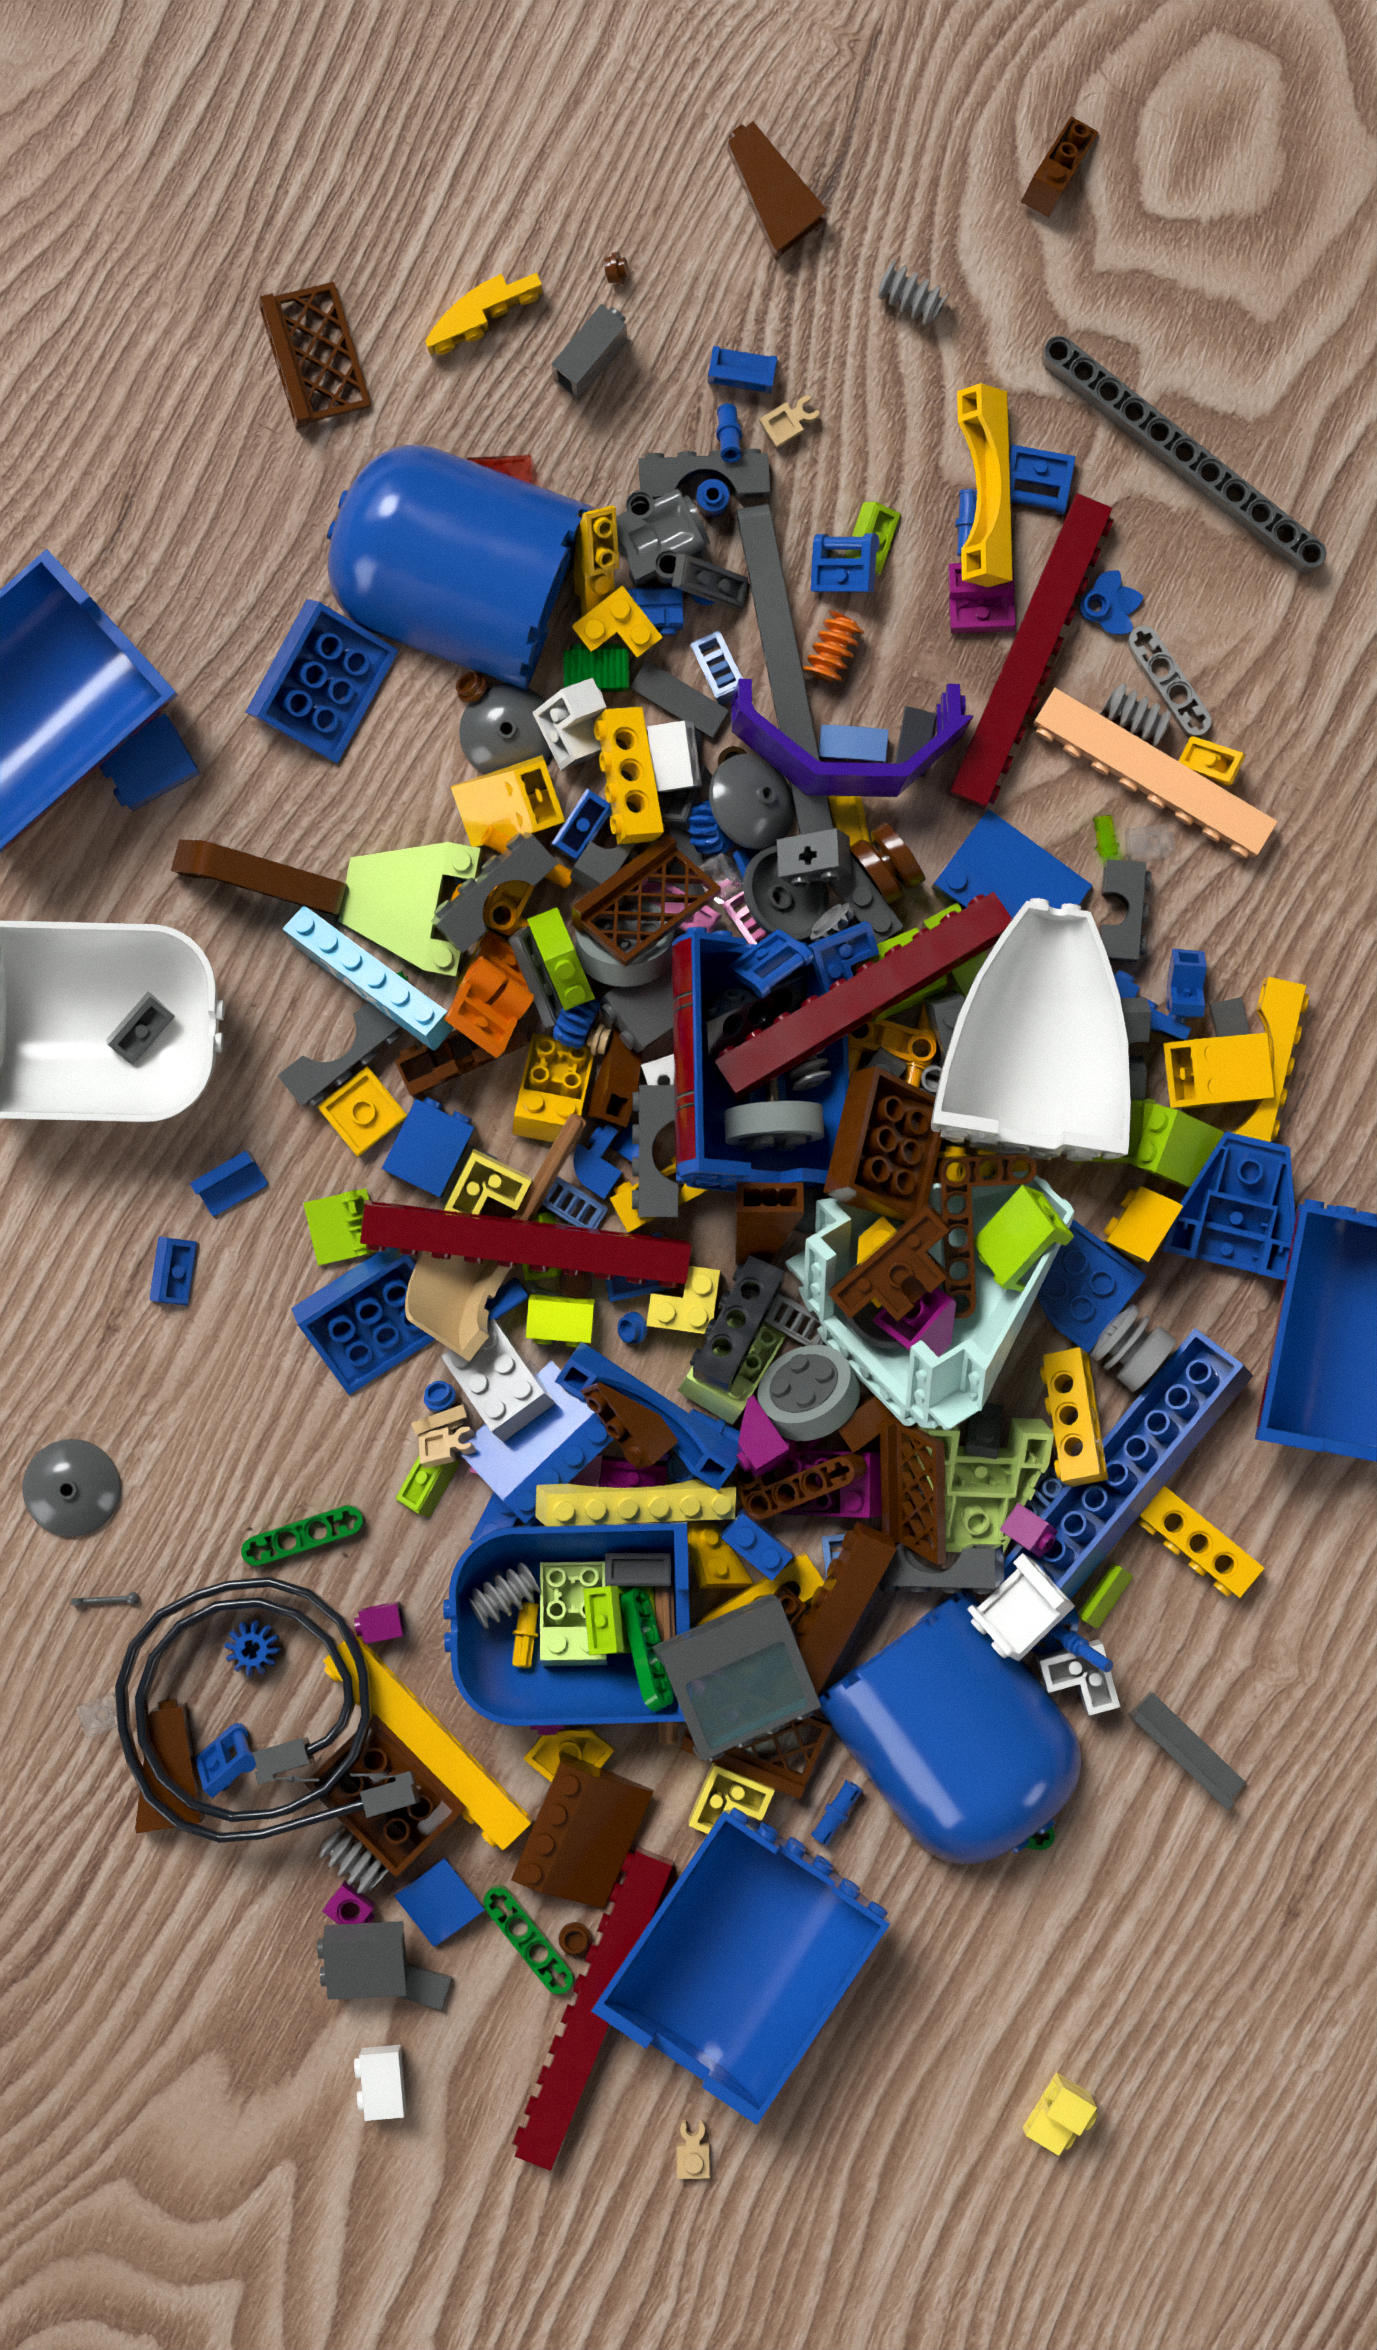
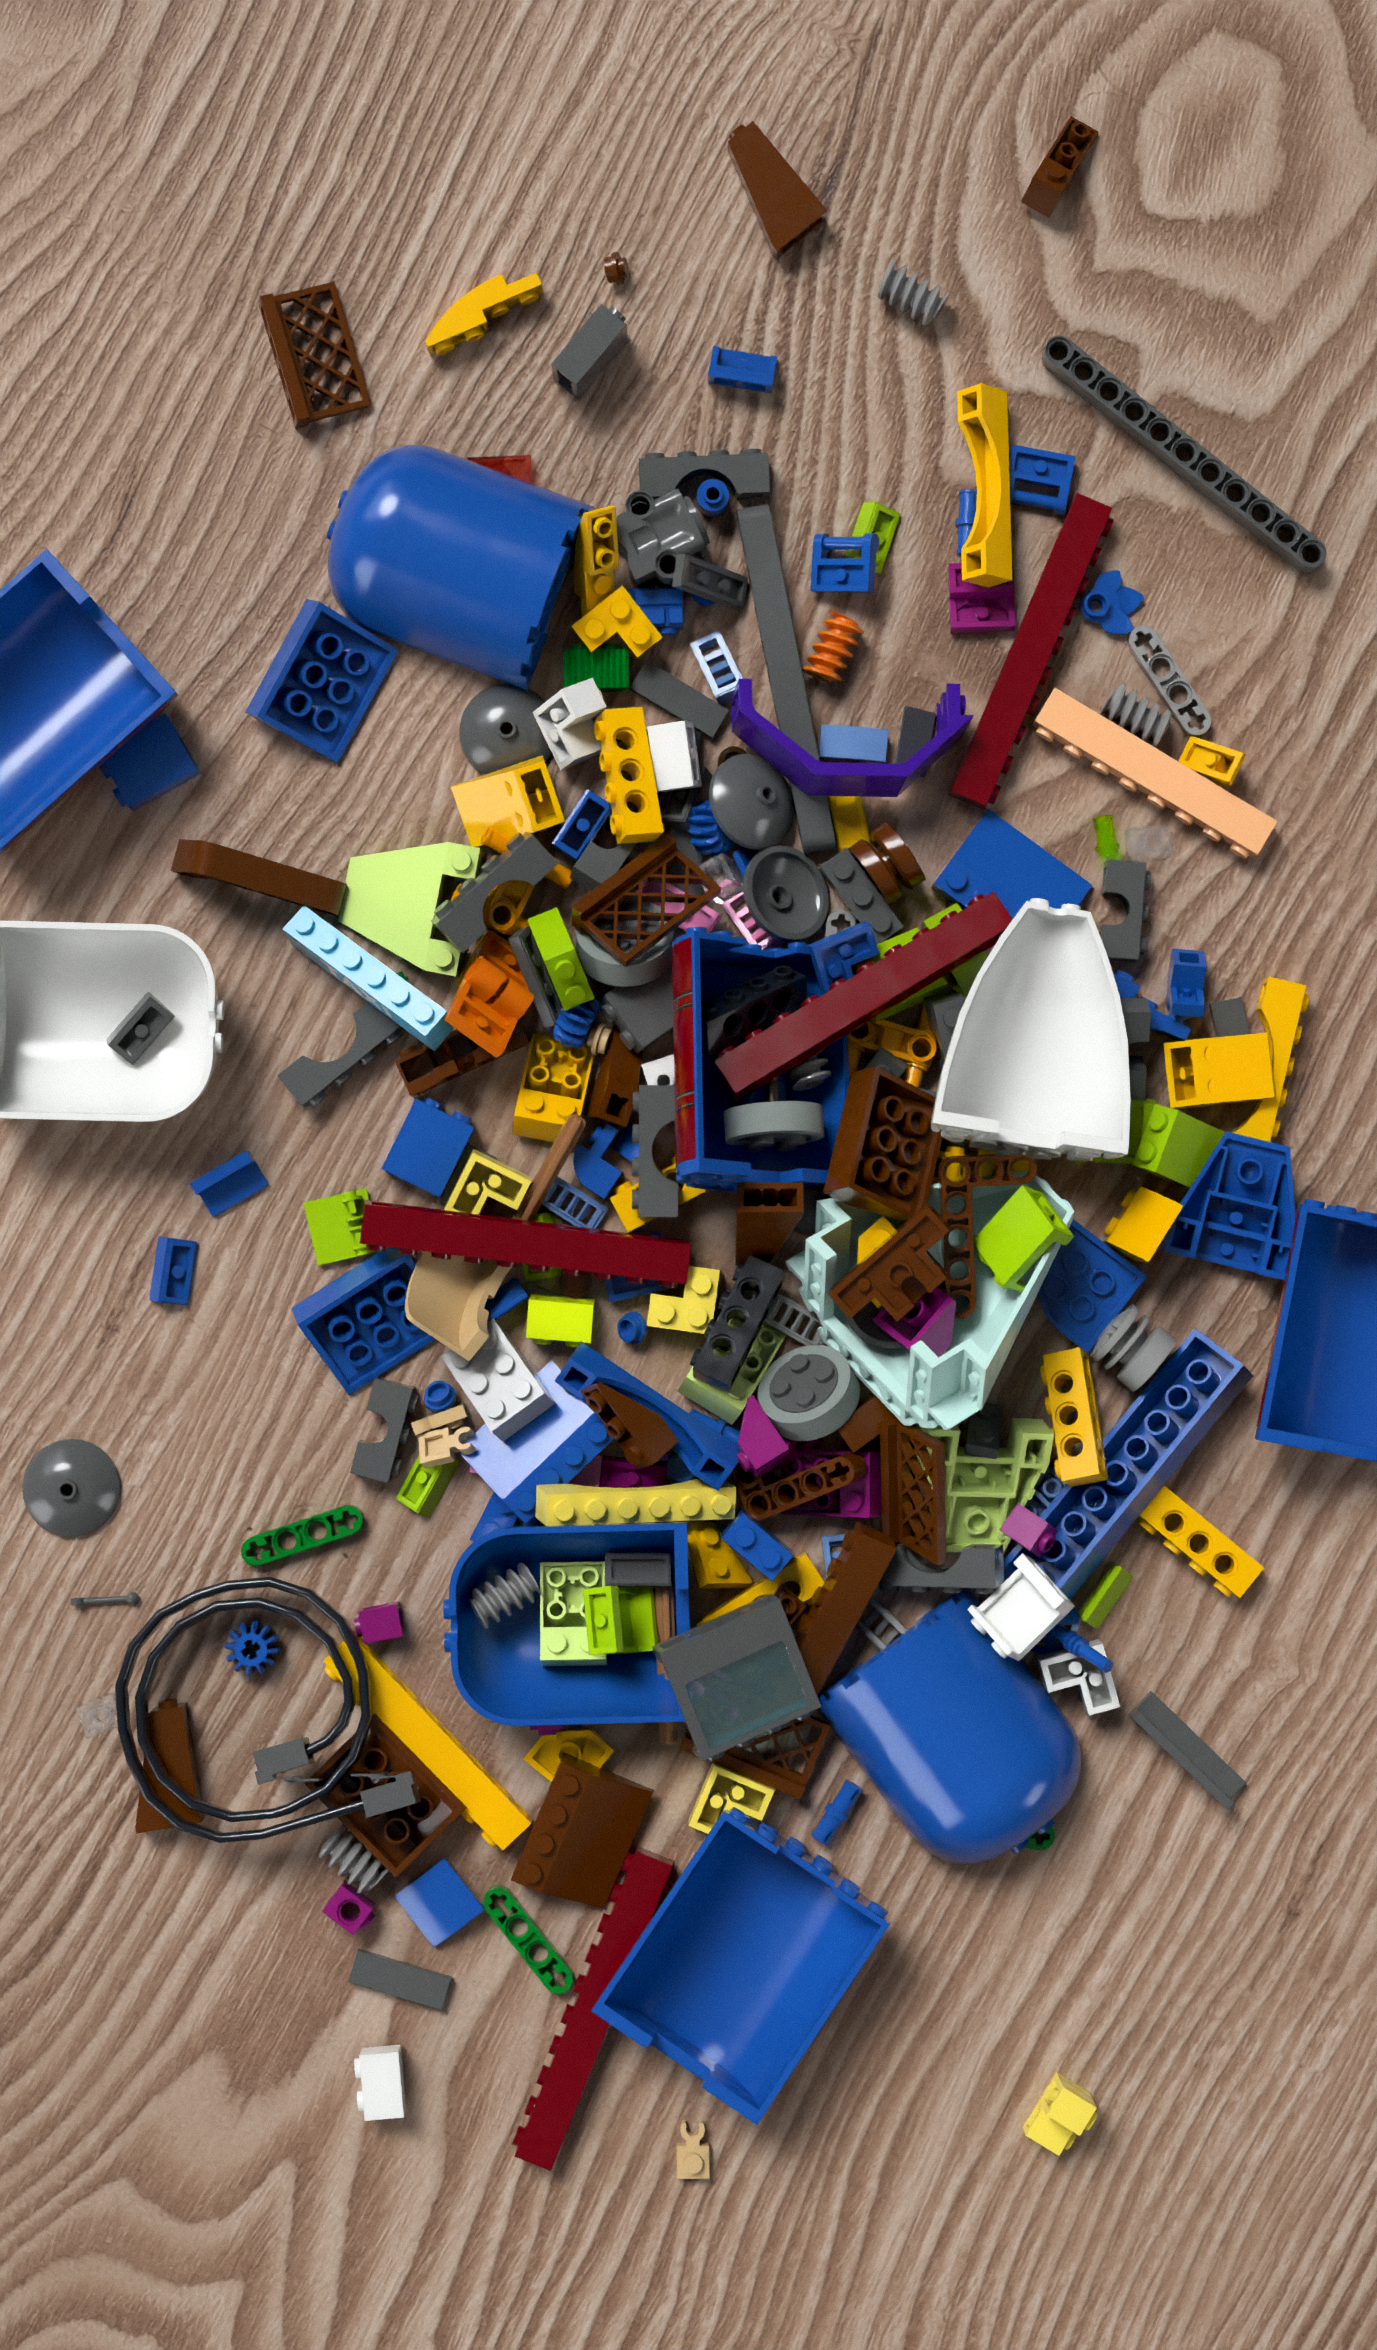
(215, 1763): blue plate -> none
(362, 1111): yellow plate -> none
(363, 1960): dark grey brick -> none
(394, 1403): none -> dark grey arch
(471, 687): reddish brown plate -> none
(525, 1635): yellow axle -> none
(574, 1938): reddish brown plate -> none
(640, 1620): green beam -> none
(729, 433): blue pin -> none
(765, 957): blue plate -> none
(784, 424): tan plate -> none
(814, 857): brick -> none
(832, 921): light grey gear -> none
(889, 1619): none -> light grey slope
(929, 1084): light grey hinge -> none

